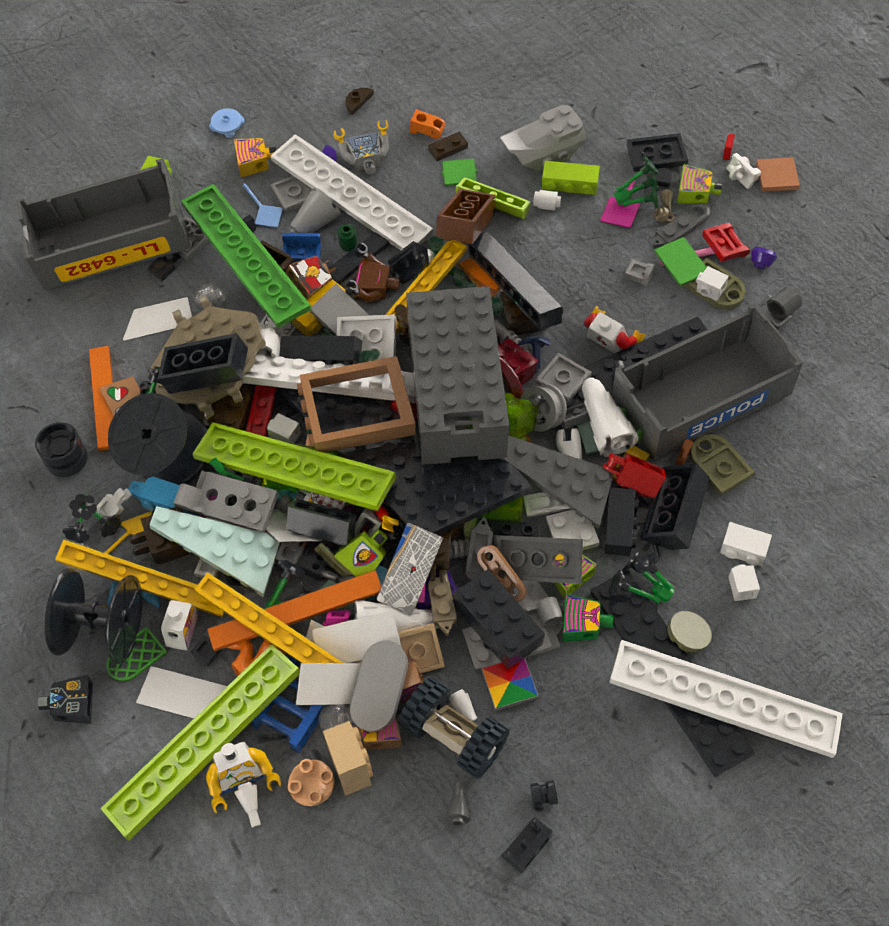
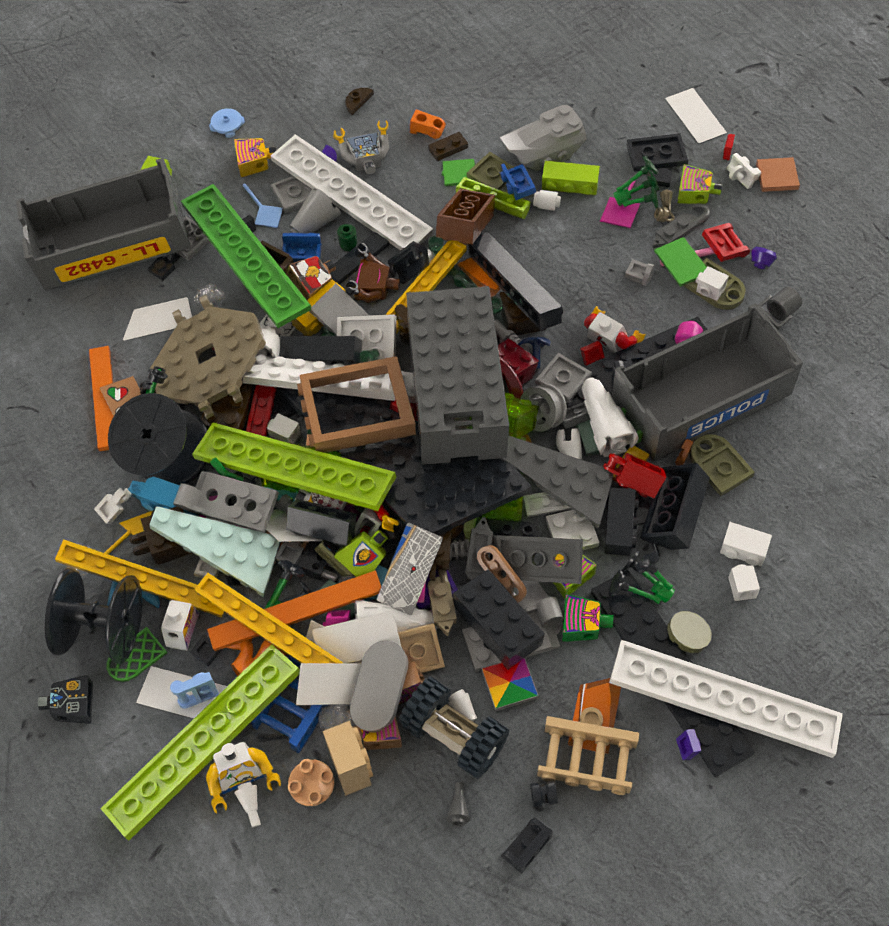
(61, 449): black wheel -> none
(83, 508): black plant -> none
(201, 687): none -> light blue plate
(203, 363): black brick -> none
(488, 172): none -> olive tile
(517, 181): none -> blue bracket
(591, 716): none -> tan tile
(592, 353): none -> red tile
(601, 696): none -> orange sticker
(602, 736): none -> tan fence
(687, 330): none -> dark pink head
(688, 744): none -> dark purple plate
(695, 115): none -> white sticker

